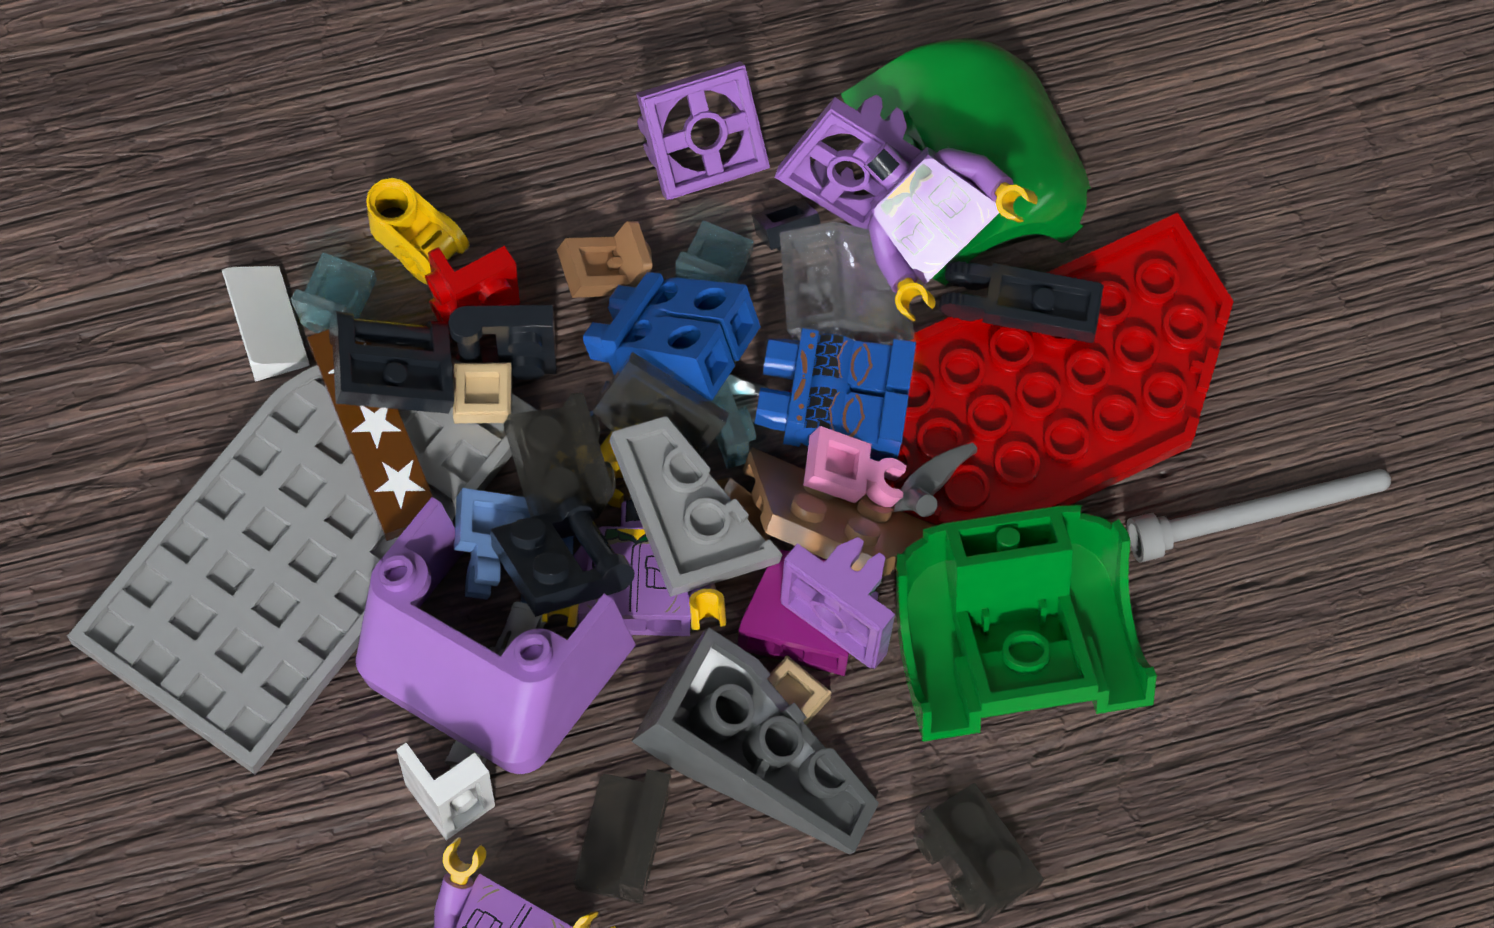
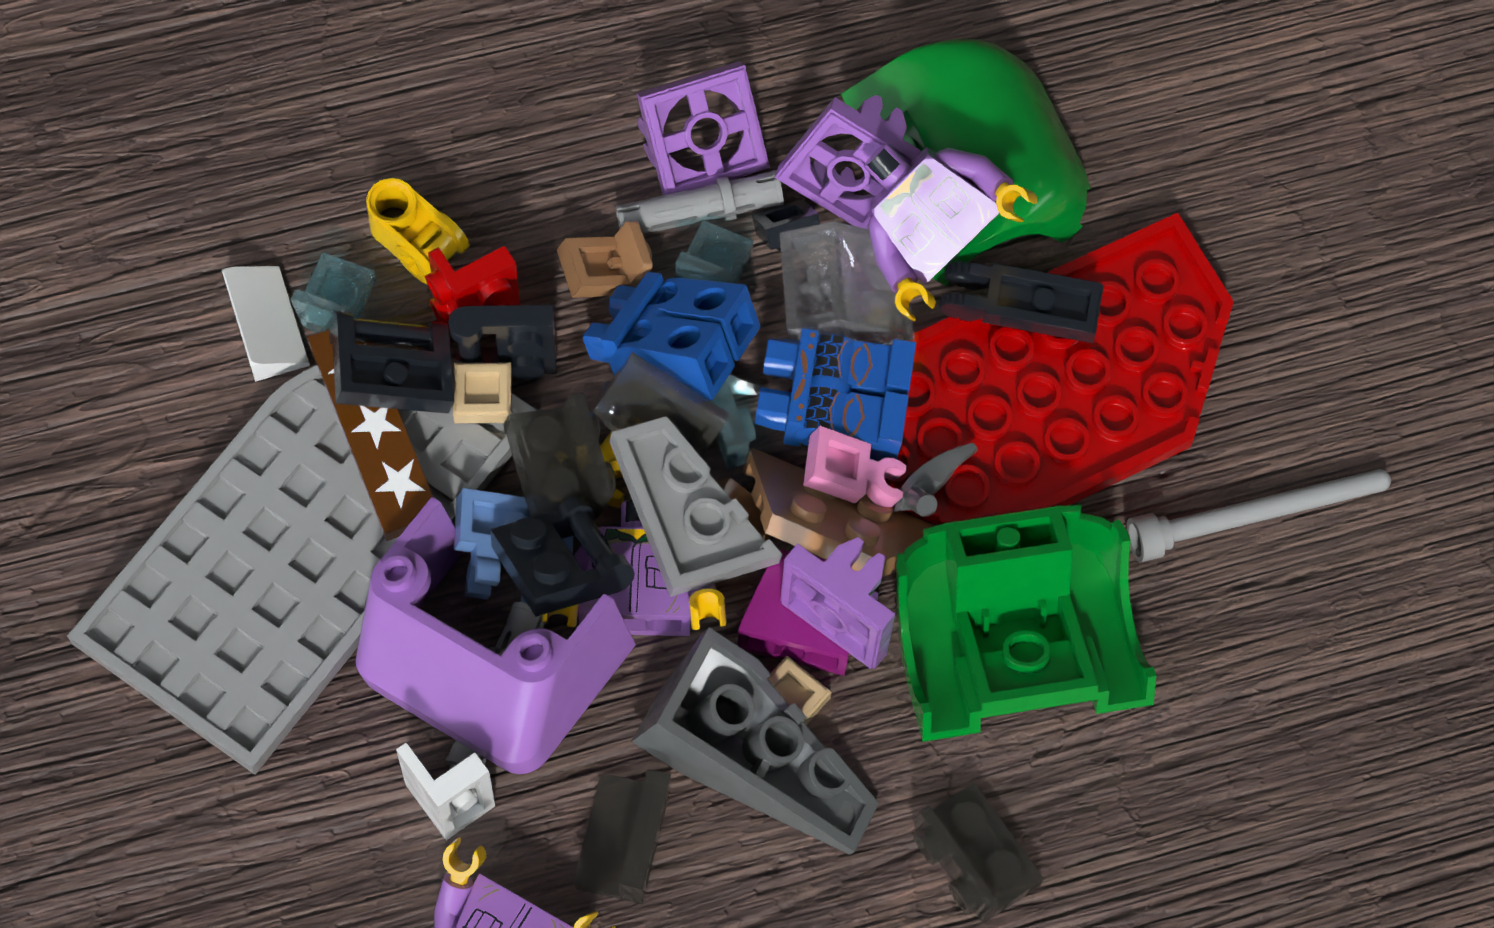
(704, 203): none -> light grey pin

